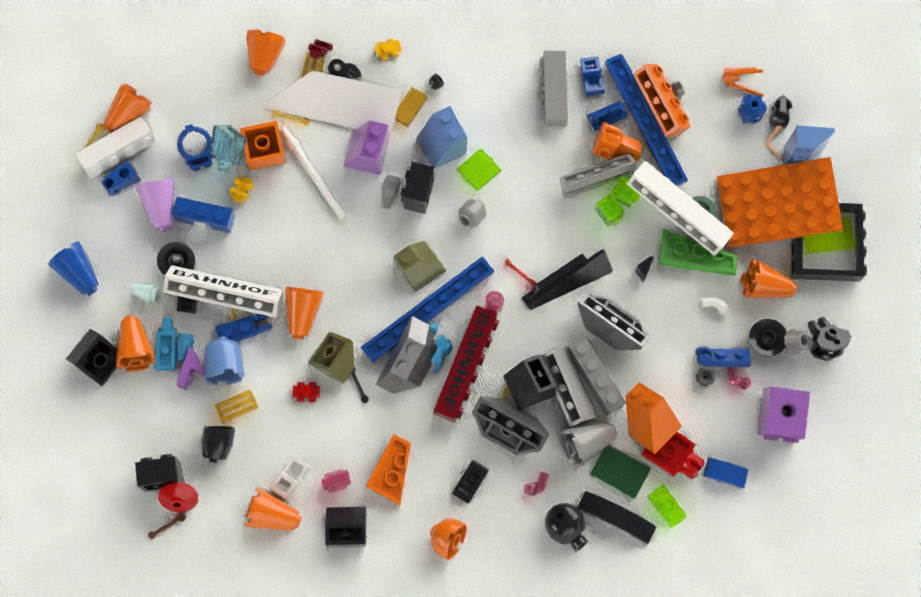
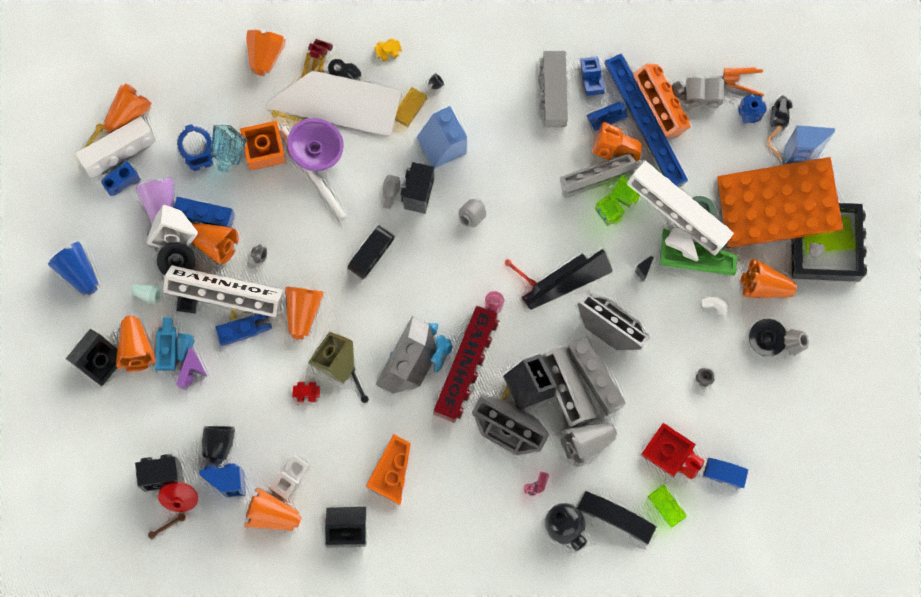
(170, 226): none -> white slope
(215, 241): none -> orange cone
(223, 362): medium blue cylinder -> none
(227, 480): none -> blue slope
(233, 399): clear yellow tile -> none
(241, 191): yellow piece -> none
(259, 253): none -> flat silver plate
(319, 135): none -> medium lavender dish
(336, 480): clear pink brick -> none
(368, 147): medium lavender slope -> none
(371, 252): none -> black beam
(418, 265): olive slope -> none
(429, 308): blue plate -> none
(446, 537): orange cylinder -> none
(462, 496): black slope -> none
(479, 169): clear neon green piece -> none
(620, 471): clear green piece -> none
(649, 418): orange slope -> none
(682, 241): none -> white slope
(704, 91): none -> light grey brick
(723, 357): blue hinge -> none
(736, 380): clear pink arm -> none
(773, 422): medium lavender brick -> none
(816, 250): none -> light grey hinge
(827, 339): black hinge -> none

